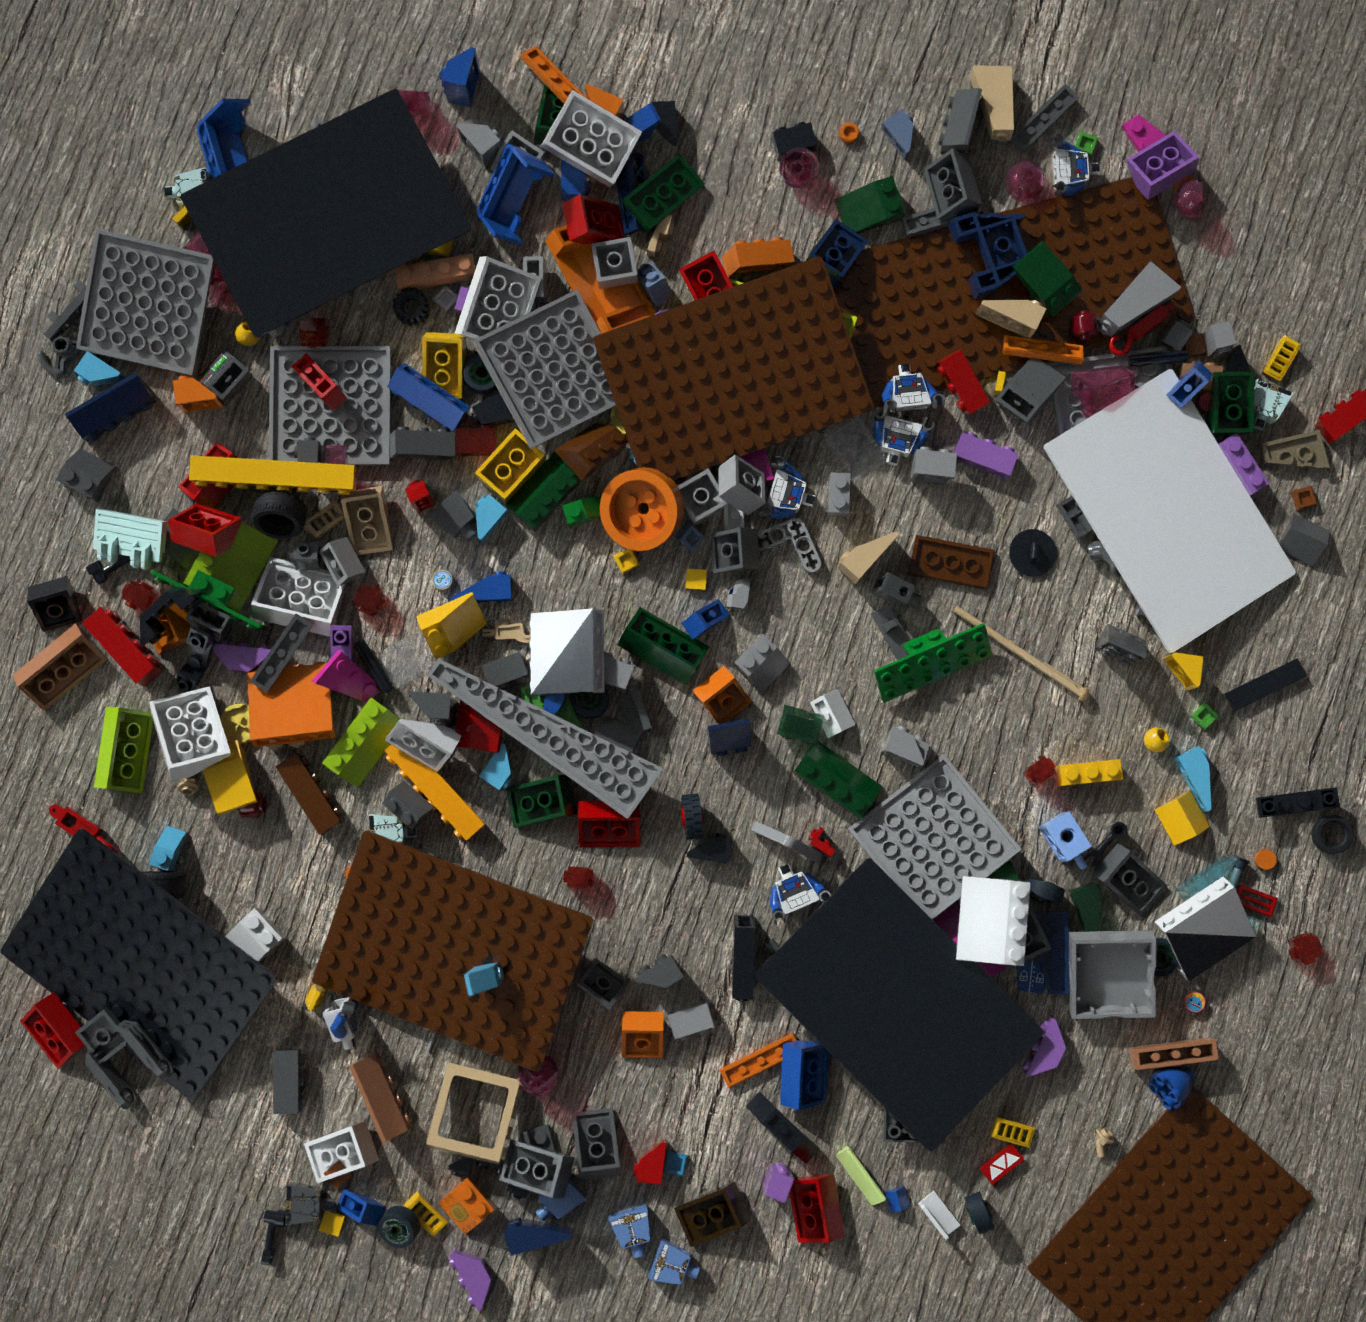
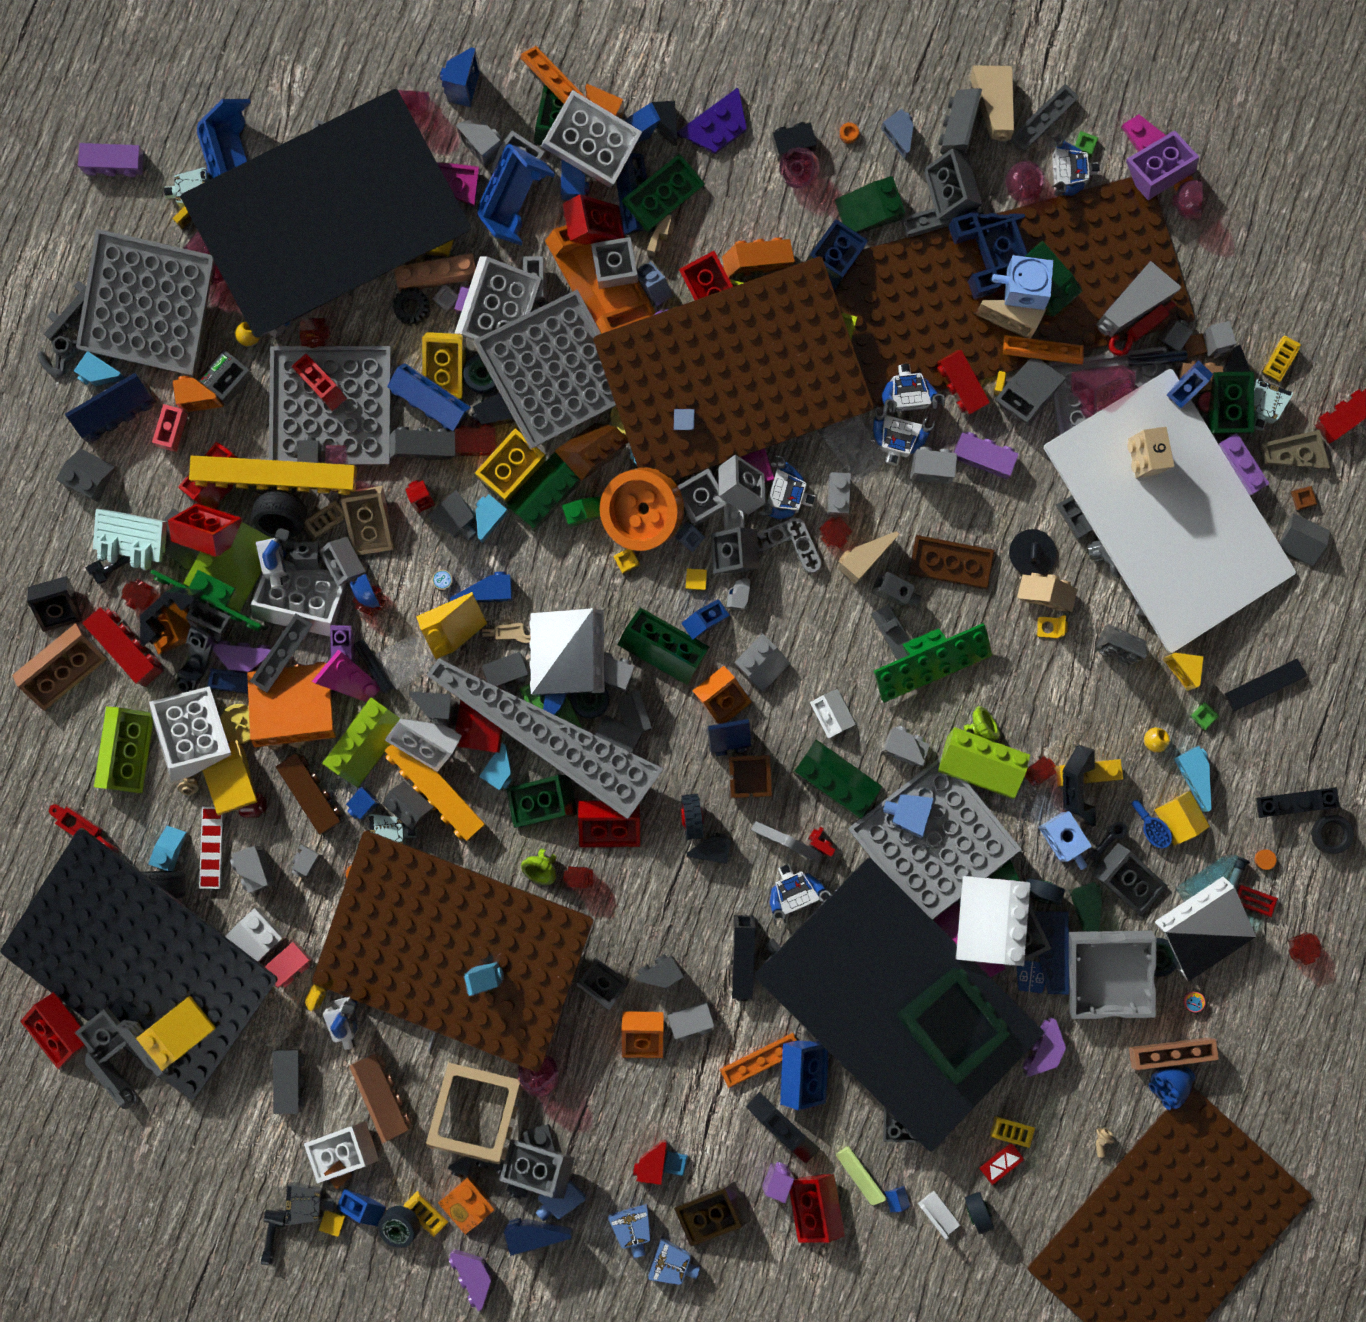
(110, 159): none -> medium lavender brick
(169, 428): none -> coral brick
(175, 1033): none -> yellow slope
(211, 849): none -> tile
(228, 681): none -> dark blue tile
(254, 868): none -> light grey slope
(272, 557): none -> torso
(288, 963): none -> coral brick
(305, 861): none -> light grey brick
(362, 804): none -> blue slope
(364, 592): none -> blue brick
(462, 181): none -> dark pink wing
(540, 868): none -> lime hair
(596, 1144): dark grey slope -> none
(684, 419): none -> sand blue slope
(717, 125): none -> dark purple wing
(750, 776): none -> reddish brown piece
(800, 725): clear green brick -> none
(835, 533): none -> clear red brick
(910, 813): none -> medium blue torso
(926, 999): none -> clear green windscreen
(983, 724): none -> lime hair
(983, 762): none -> lime slope
(1027, 282): none -> light blue piece
(1047, 591): none -> tan brick
(1059, 624): none -> yellow bracket
(1080, 762): none -> black slope
(1083, 693): tan bar -> none
(1085, 325): dark red head -> none
(1150, 452): none -> tan brick
(1154, 828): none -> blue piece

